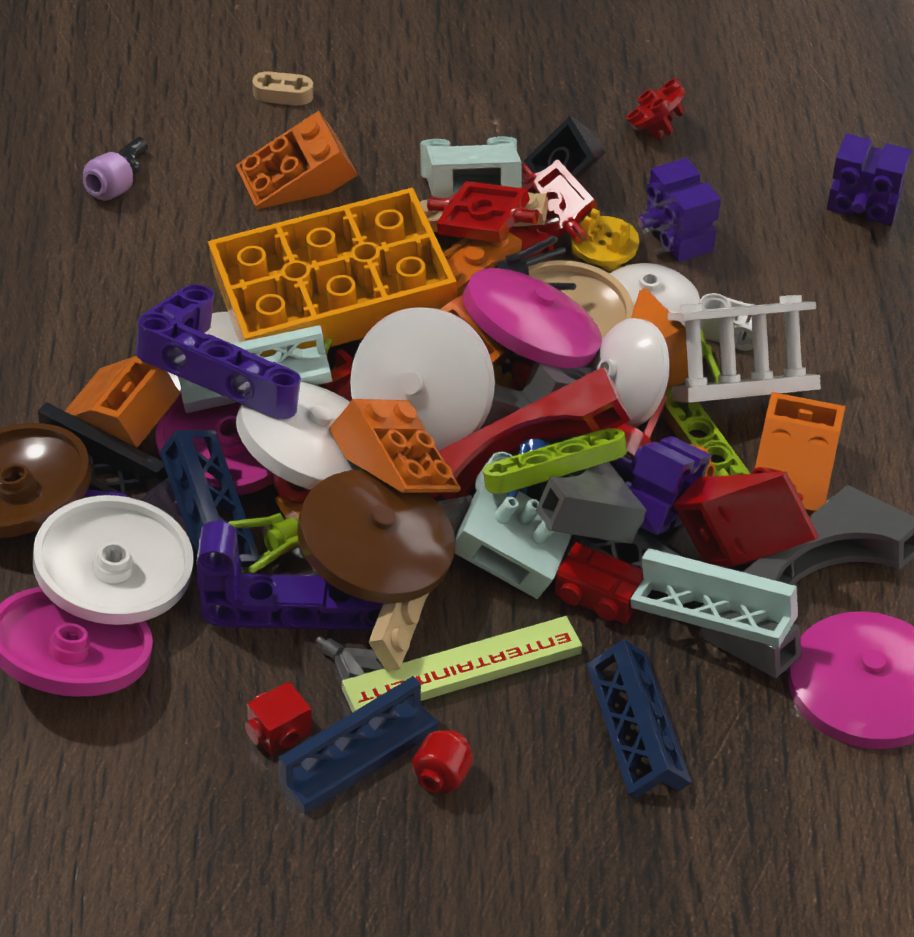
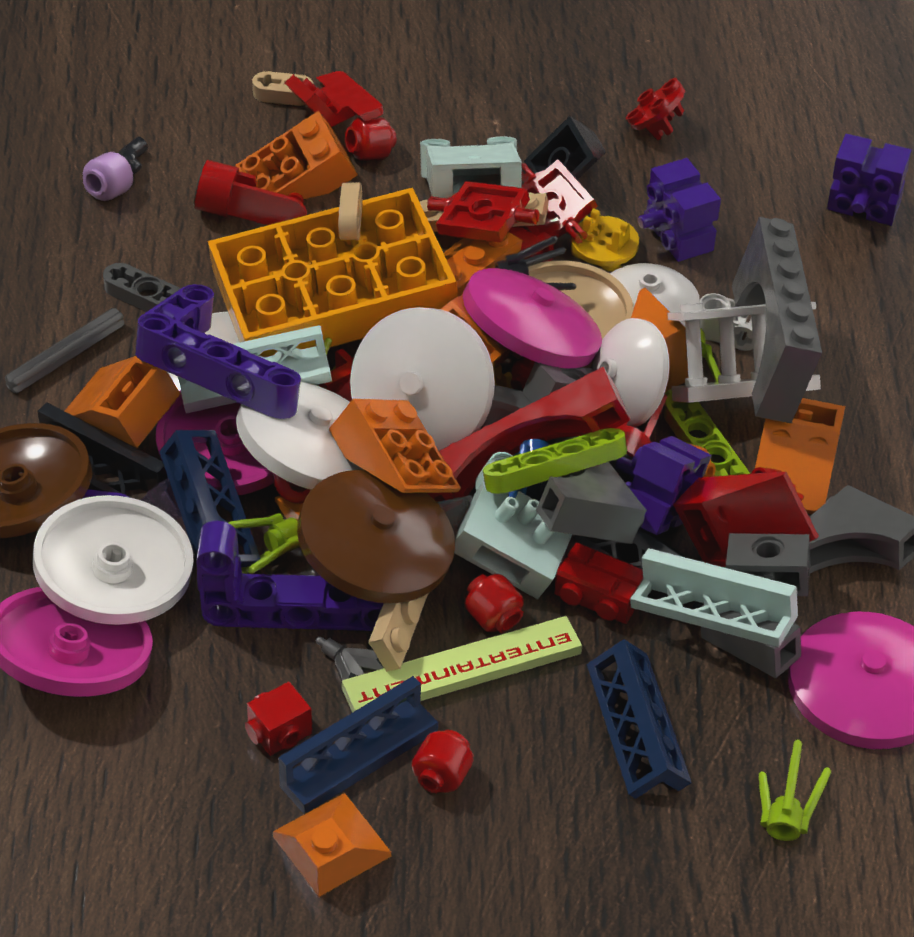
(64, 350): none -> dark grey axle
(127, 282): none -> dark grey beam
(228, 191): none -> red piece
(331, 844): none -> orange slope
(338, 99): none -> red plate
(350, 211): none -> tan beam
(370, 139): none -> red head
(494, 603): none -> red head
(772, 557): none -> dark grey brick
(775, 277): none -> dark grey arch
(785, 817): none -> lime plant

